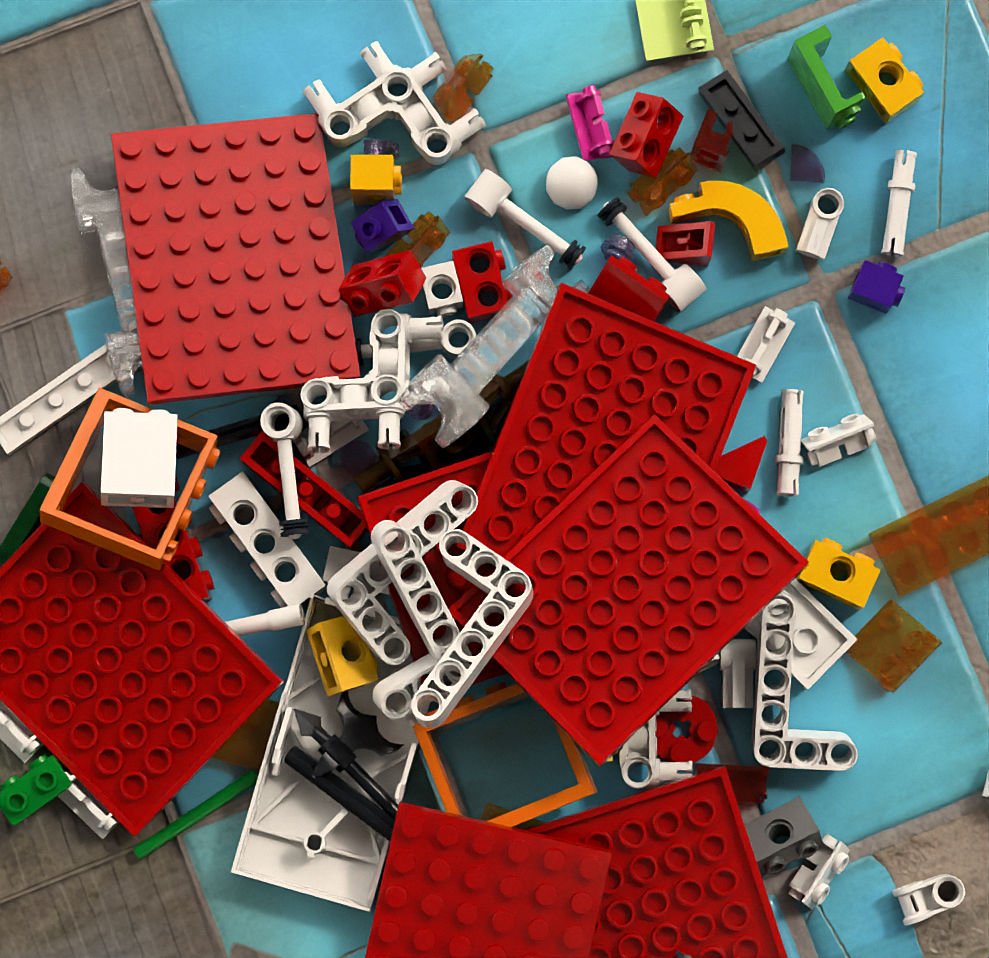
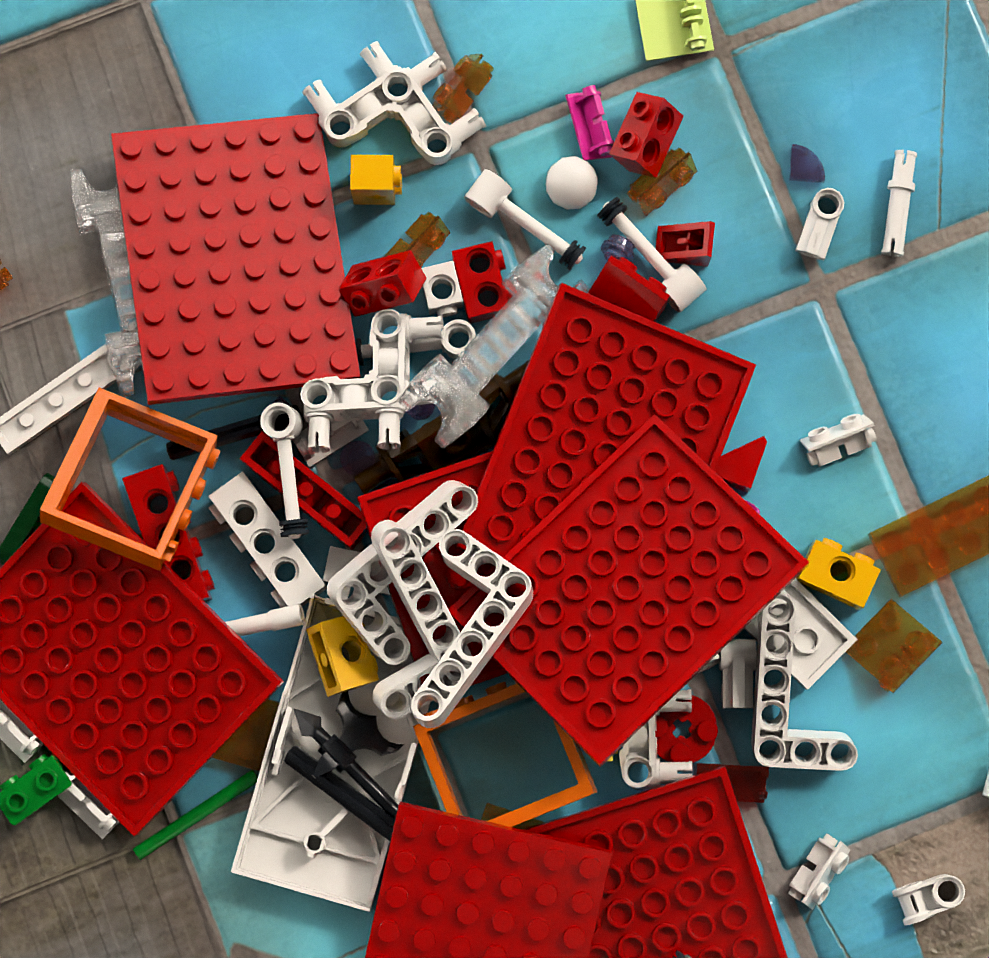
(139, 458): white panel -> none
(381, 147): tile -> none
(382, 225): dark purple brick -> none
(711, 147): clear red hinge -> none
(740, 205): yellow arch -> none
(749, 128): black hinge -> none
(766, 341): white hinge -> none
(786, 820): dark grey brick -> none
(790, 441): white pin -> none
(817, 82): bright green panel -> none
(877, 286): dark purple brick -> none
(886, 99): yellow brick -> none

